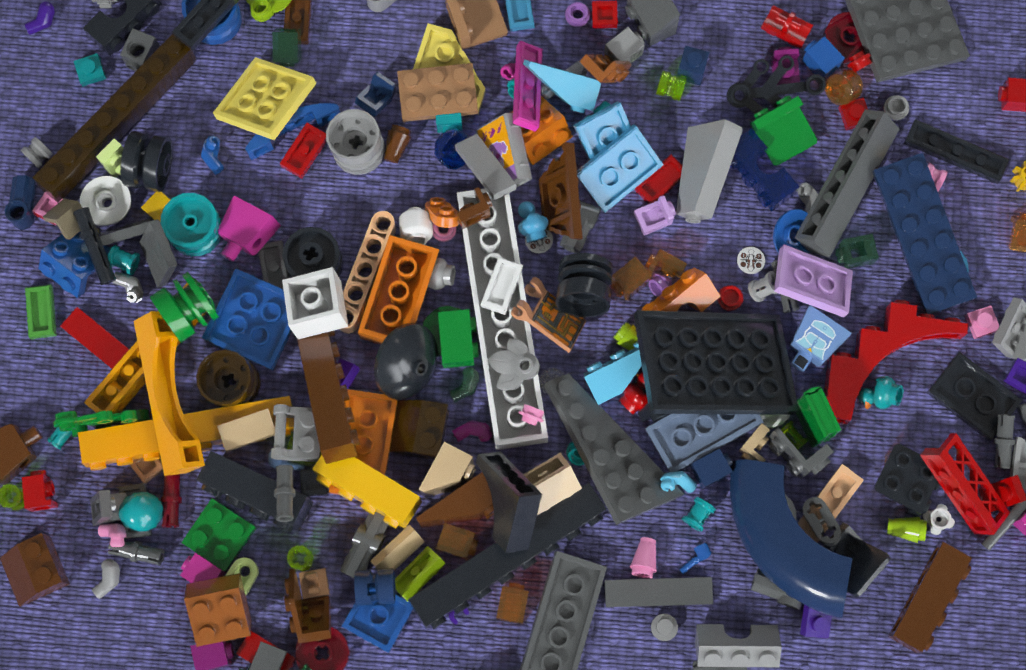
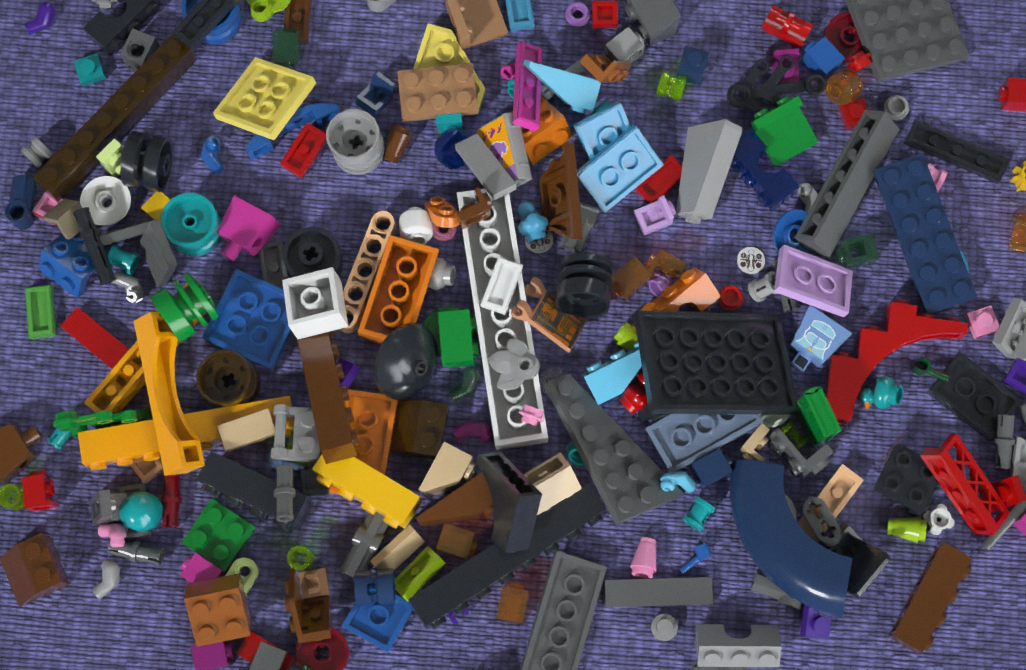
(930, 370): none -> dark green hand

